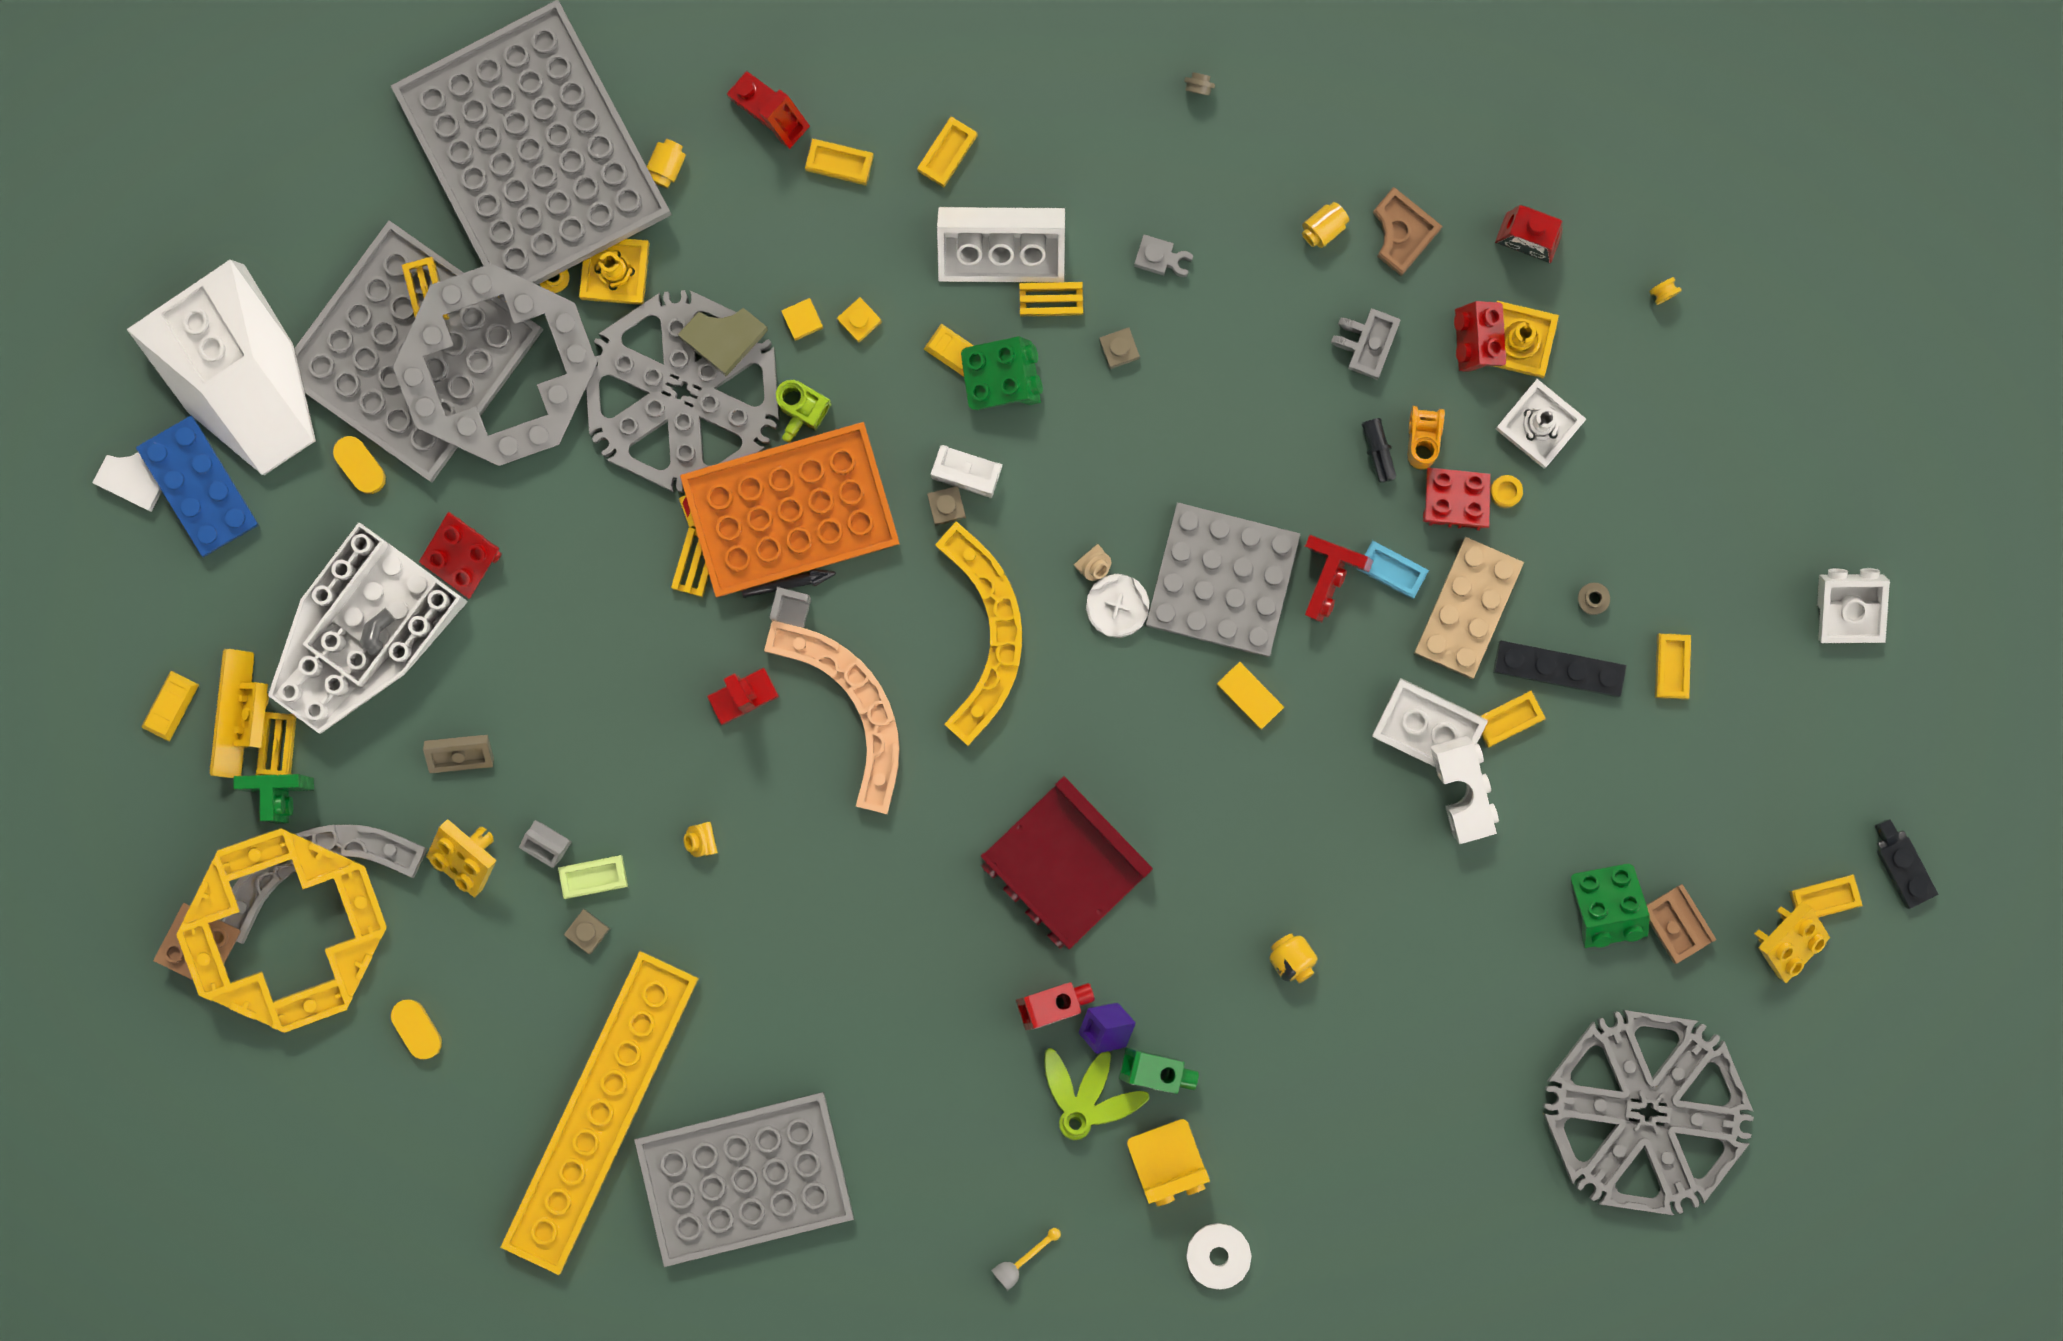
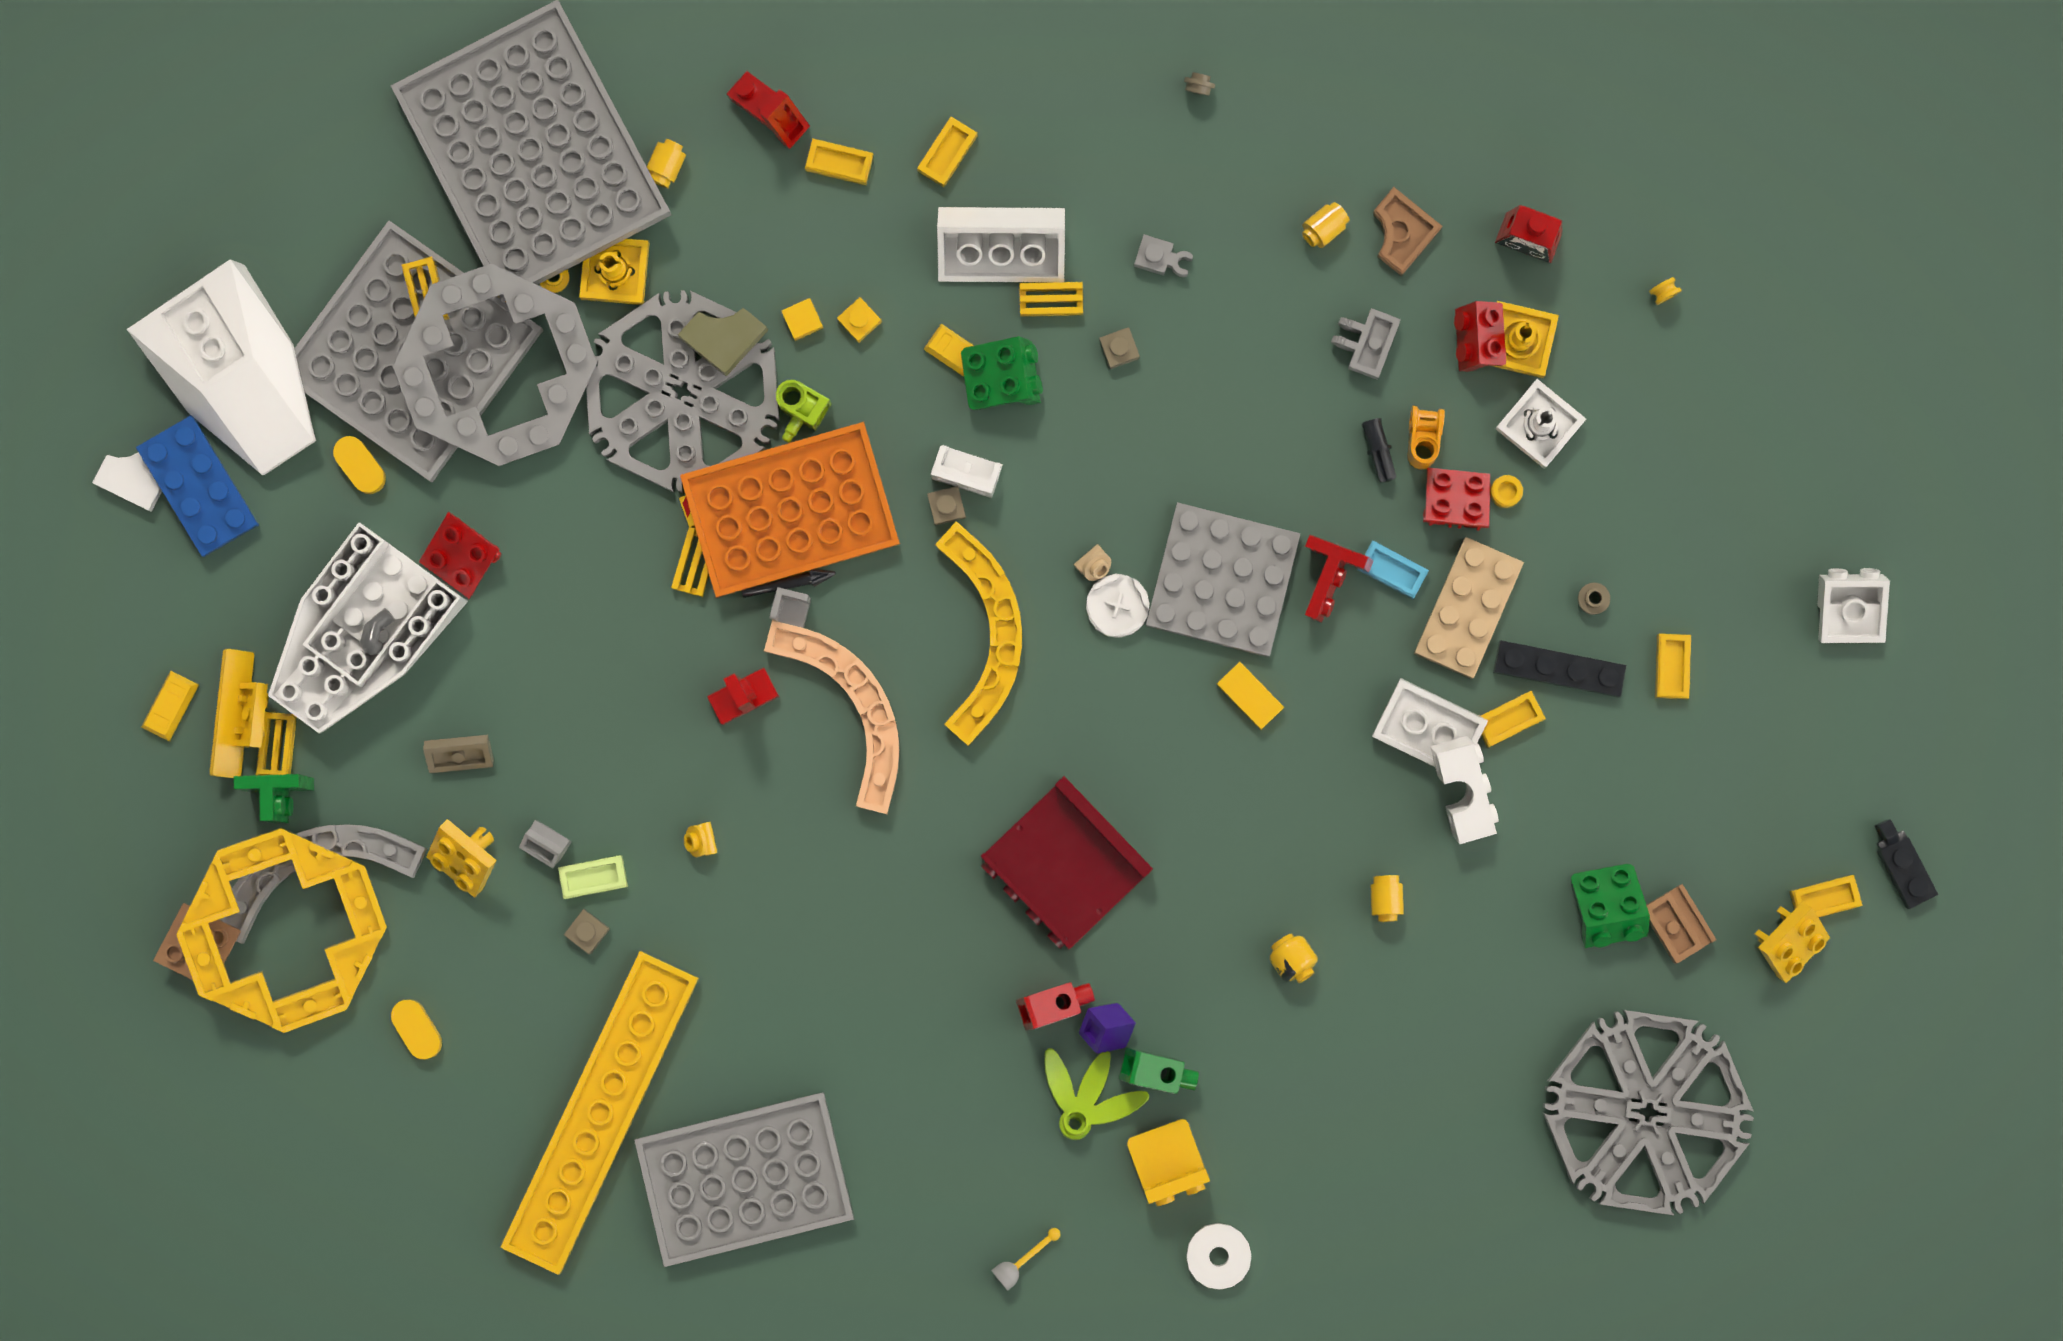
(1387, 898): none -> yellow brick

